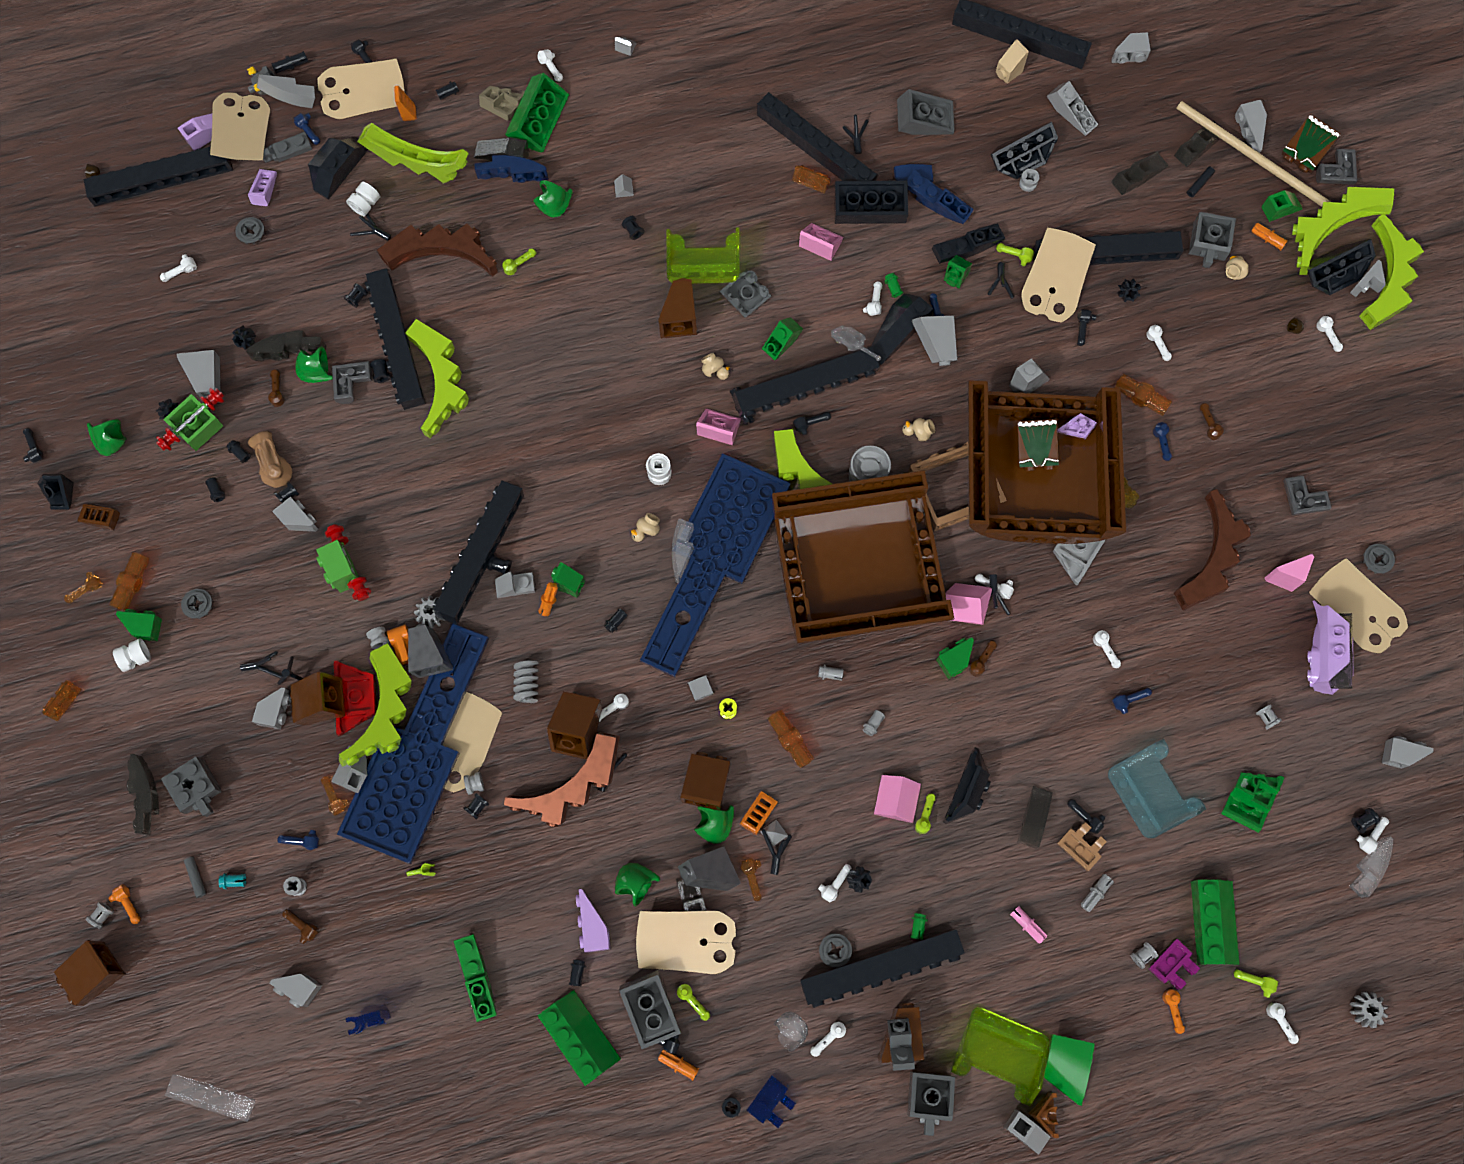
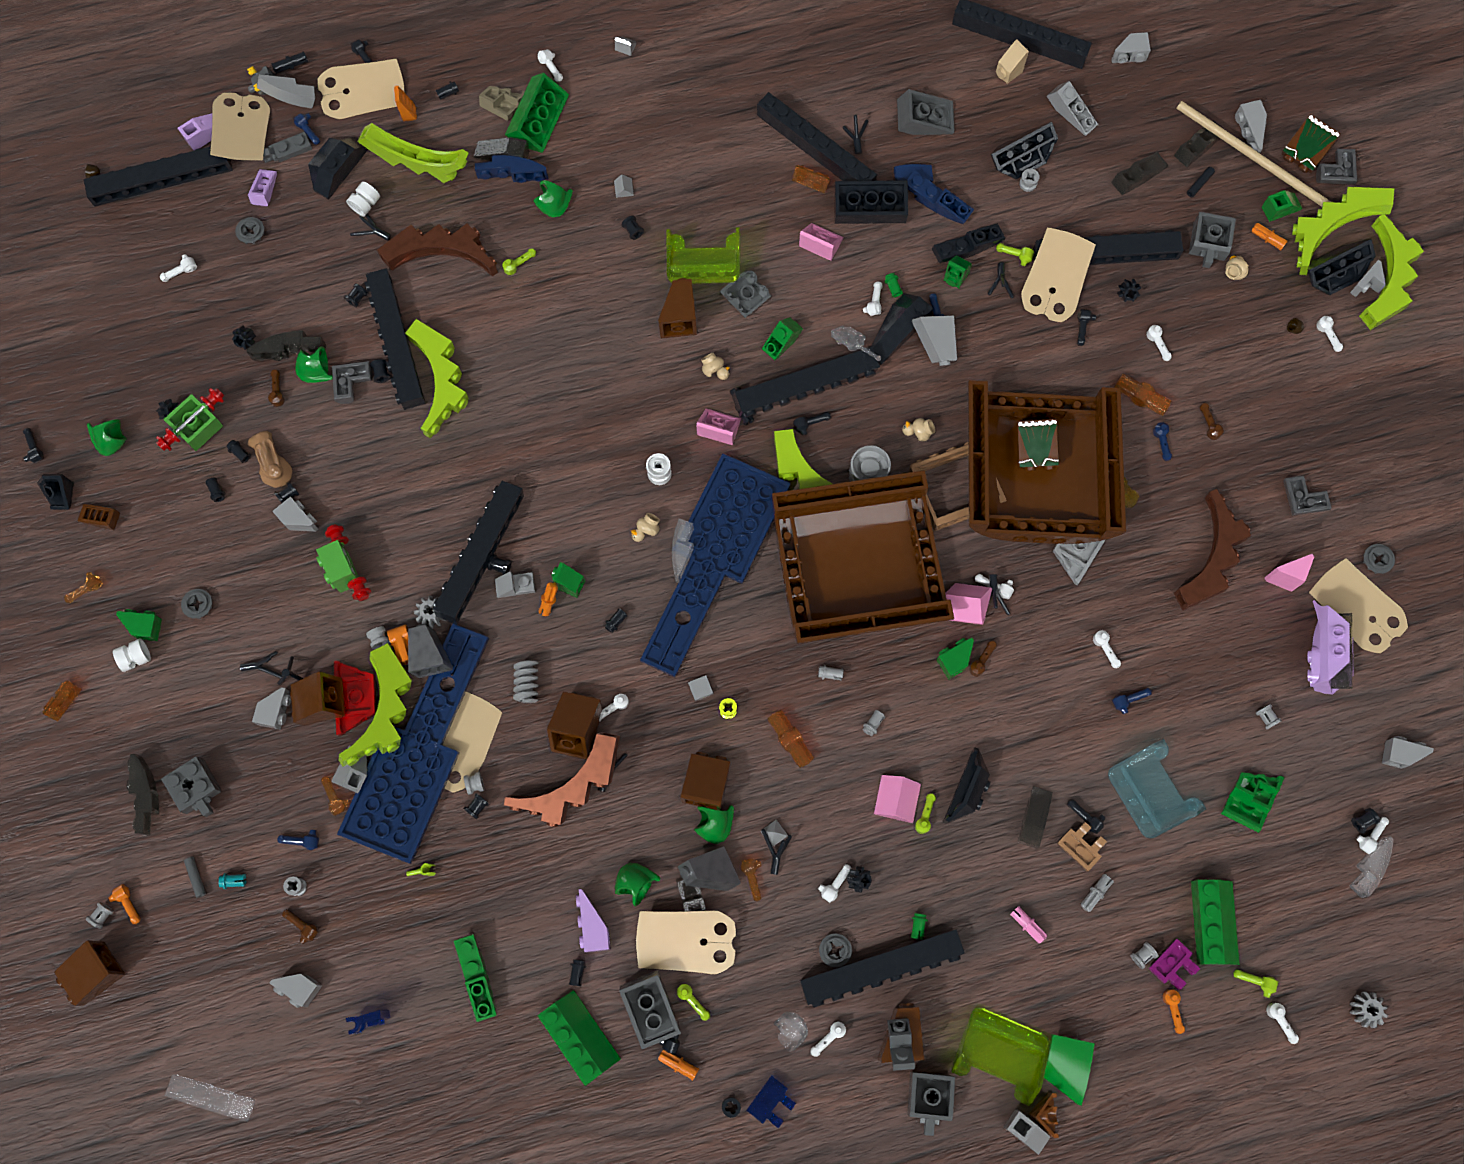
(129, 581): clear orange piece -> none
(202, 370): light grey slope -> none
(744, 823): orange slope -> none
(1028, 378): light grey slope -> none
(1079, 426): lavender piece -> none

